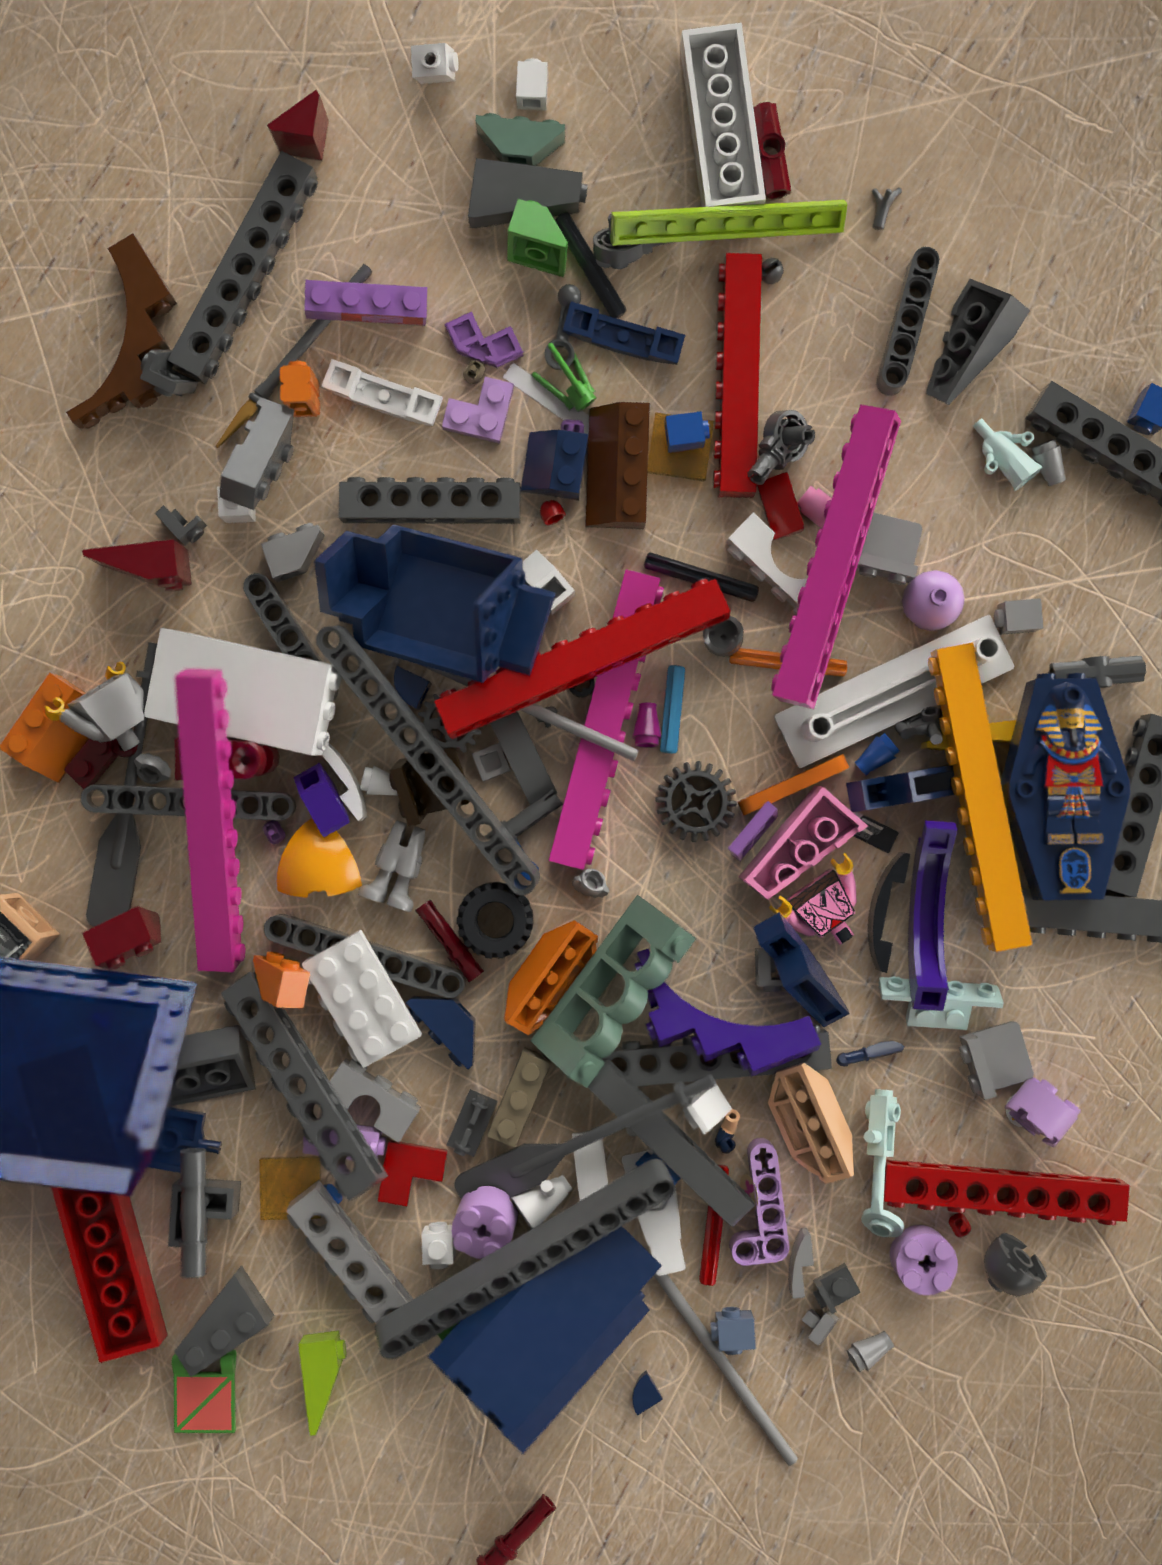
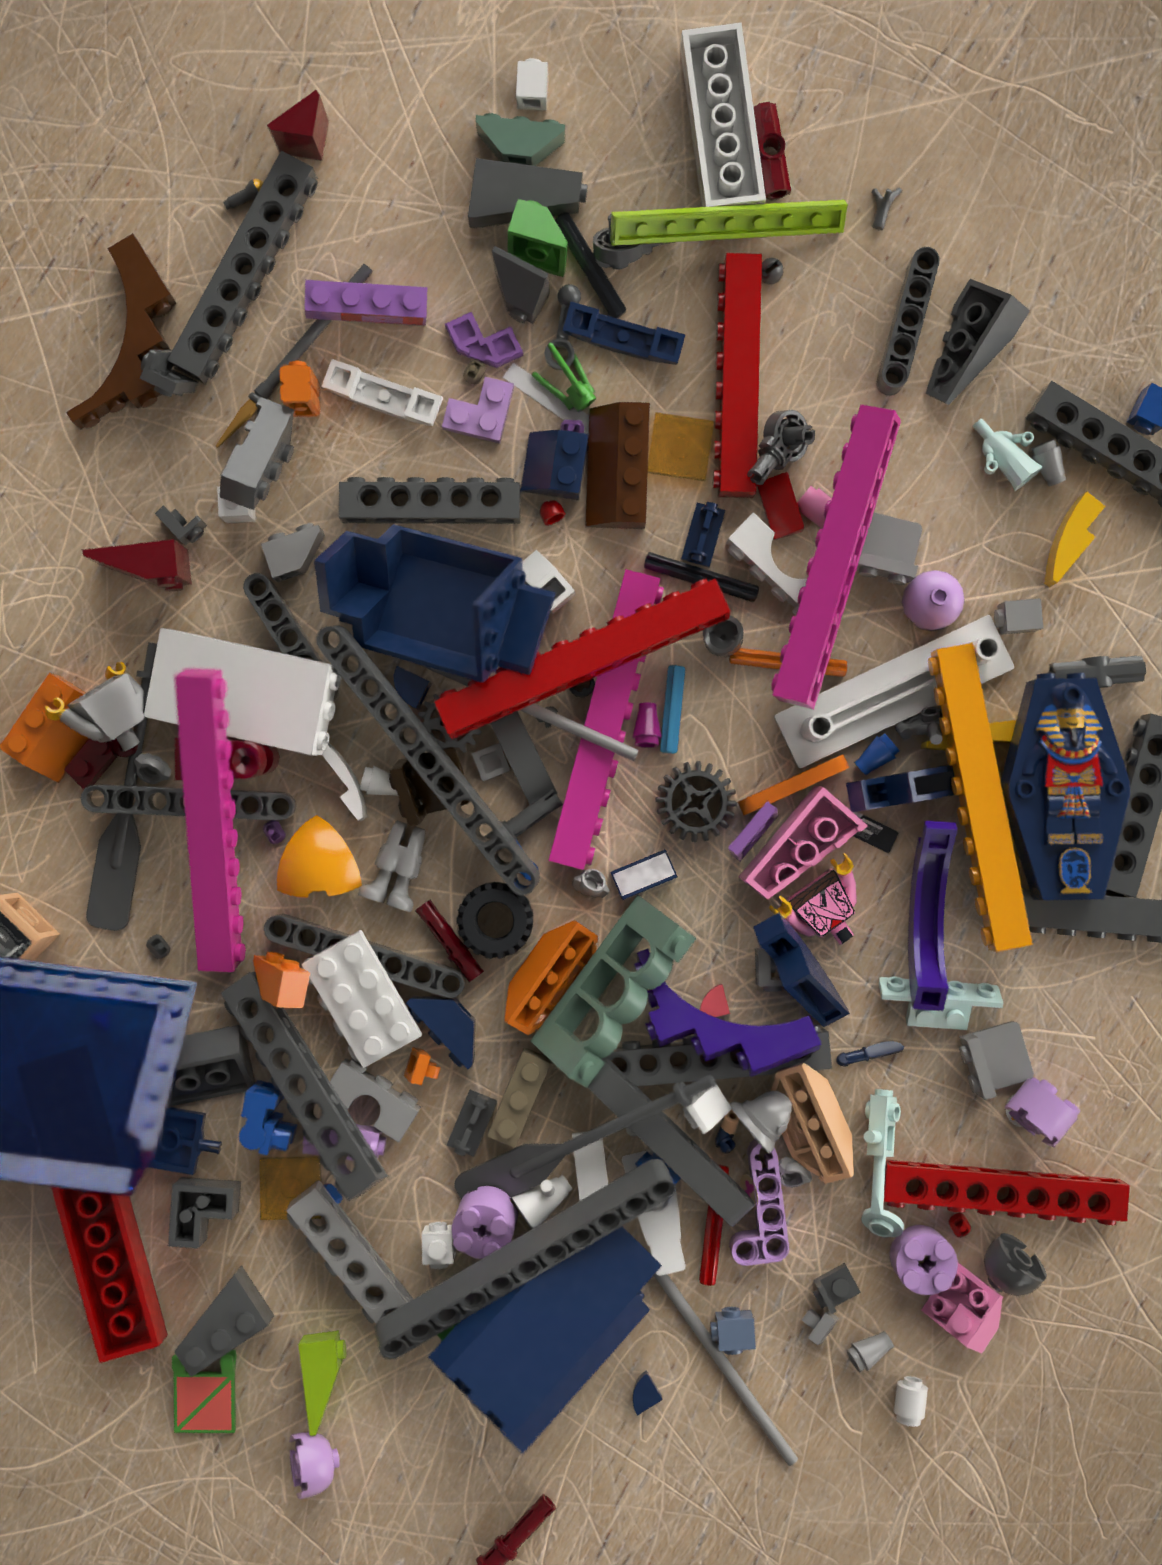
(123, 937): dark red slope -> none
(158, 946): none -> dark grey rock
(193, 1212): dark grey piece -> none
(249, 193): none -> dark grey piece
(264, 1126): none -> blue hips
(312, 1463): none -> lavender cylinder
(321, 799): dark purple slope -> none
(408, 1161): red tile -> none
(420, 1066): none -> orange tile
(433, 63): white brick -> none
(521, 285): none -> dark grey slope
(643, 874): none -> flat silver slope
(686, 431): blue brick -> none
(703, 534): none -> dark blue hinge
(715, 1002): none -> coral tile
(765, 1117): none -> light grey piece
(792, 1173): none -> light grey piece
(800, 1257): light grey slope -> none
(894, 872): black slope -> none
(910, 1401): none -> white brick
(967, 1310): none -> bright pink slope
(1072, 537): none -> yellow slope

